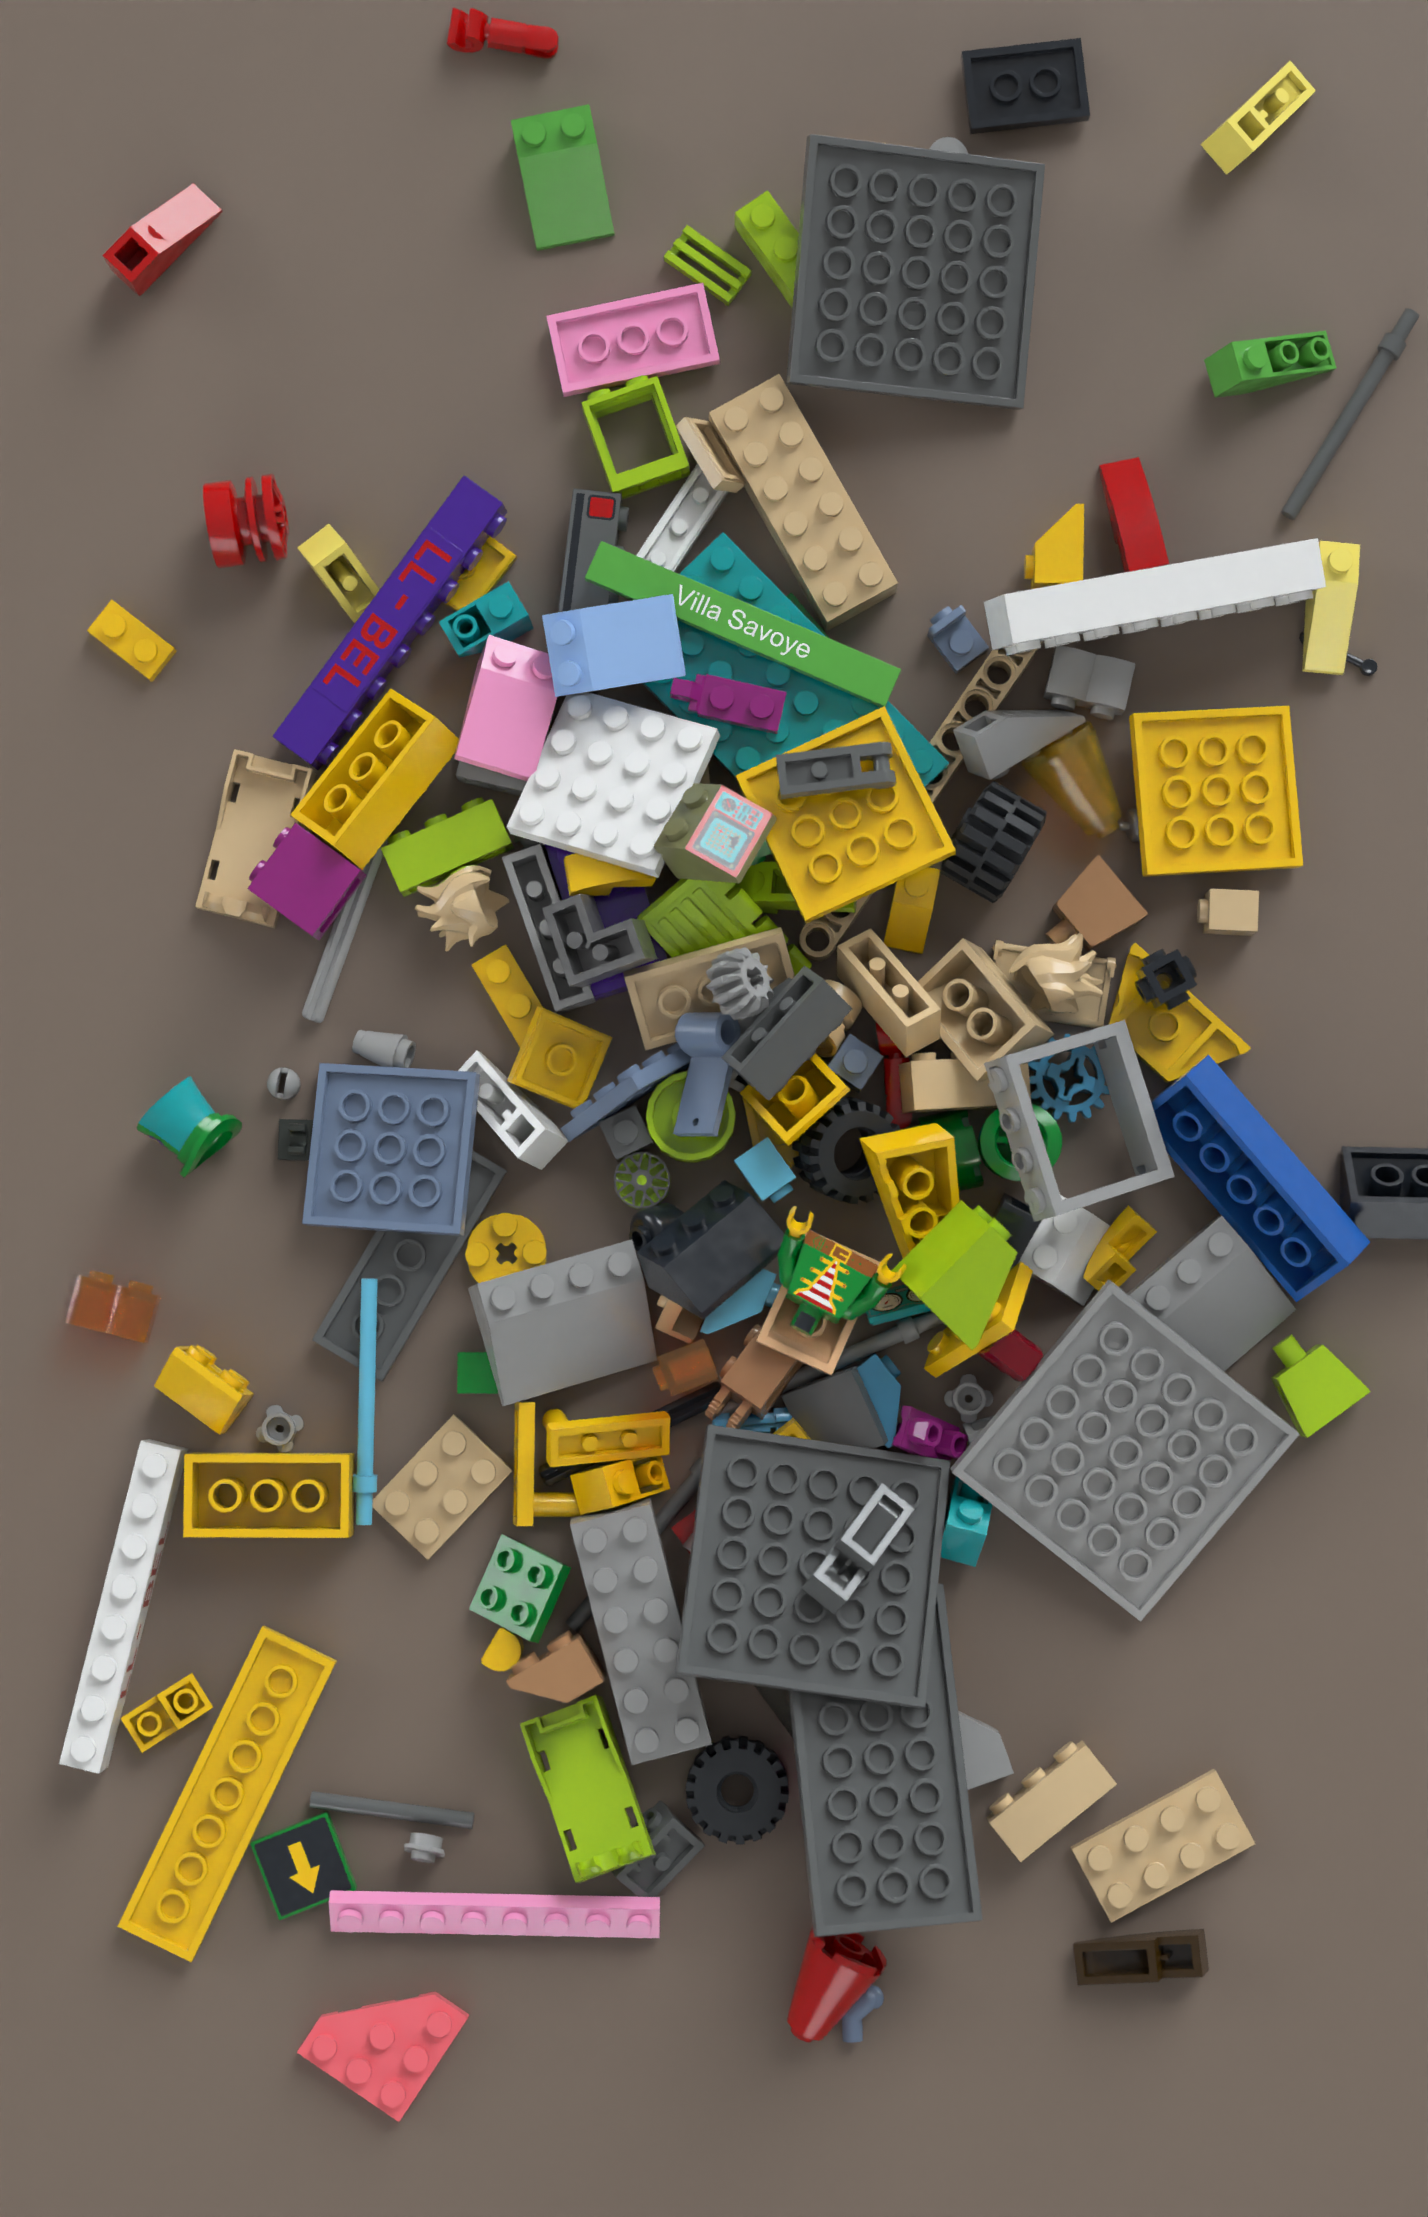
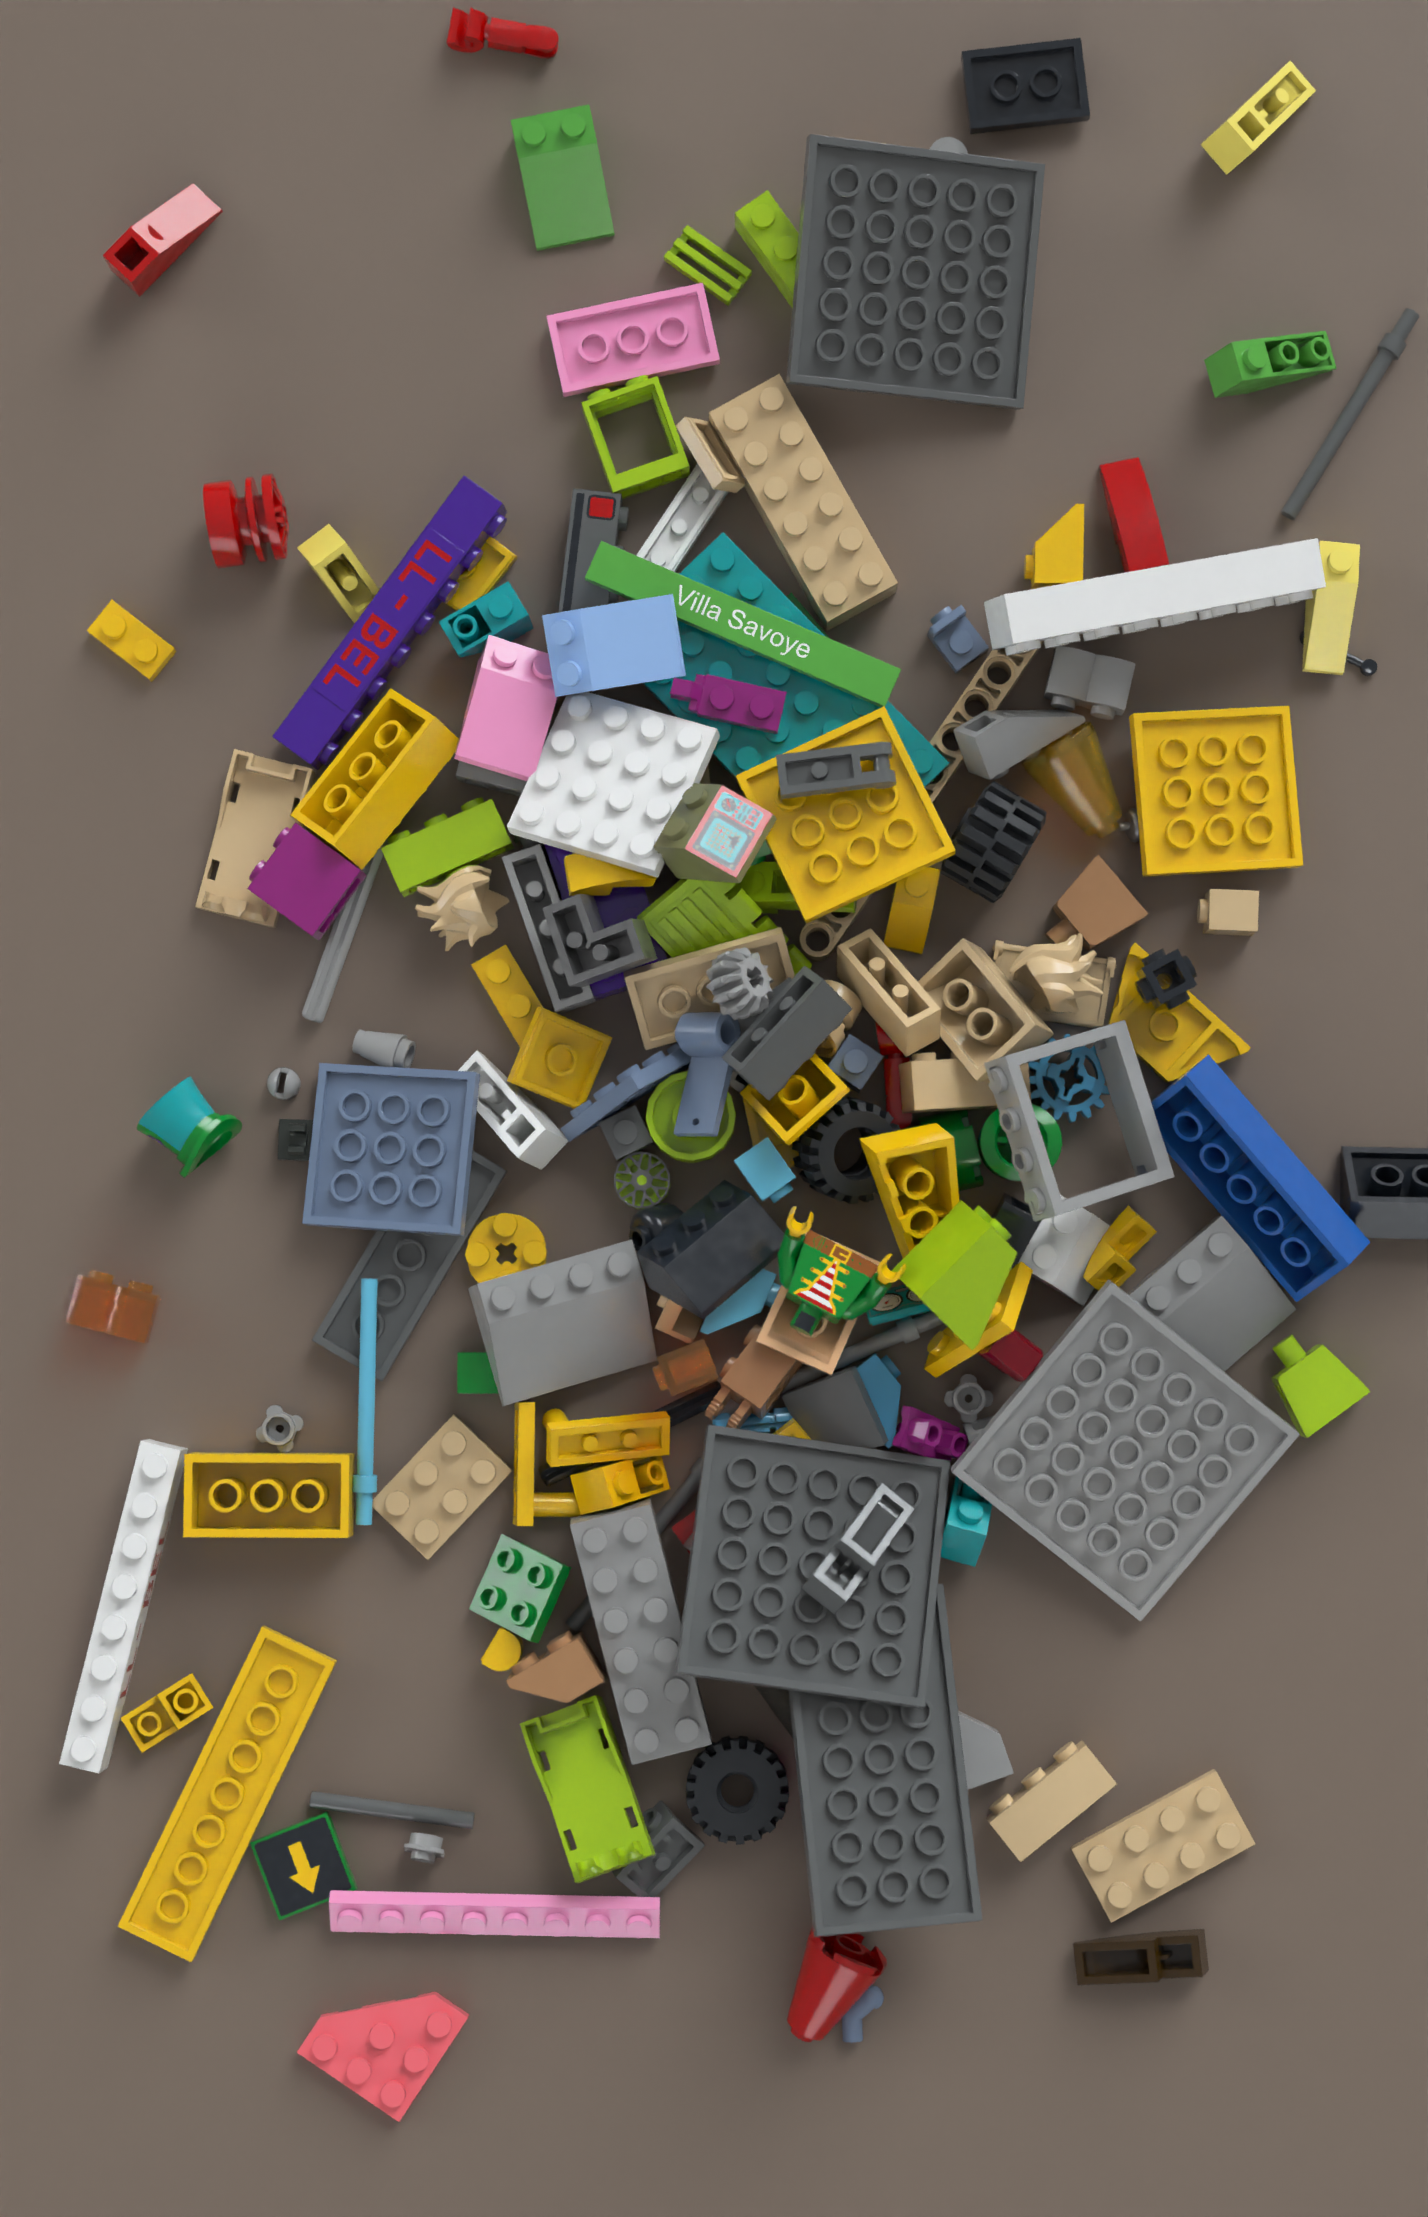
(203, 1388): yellow slope -> none

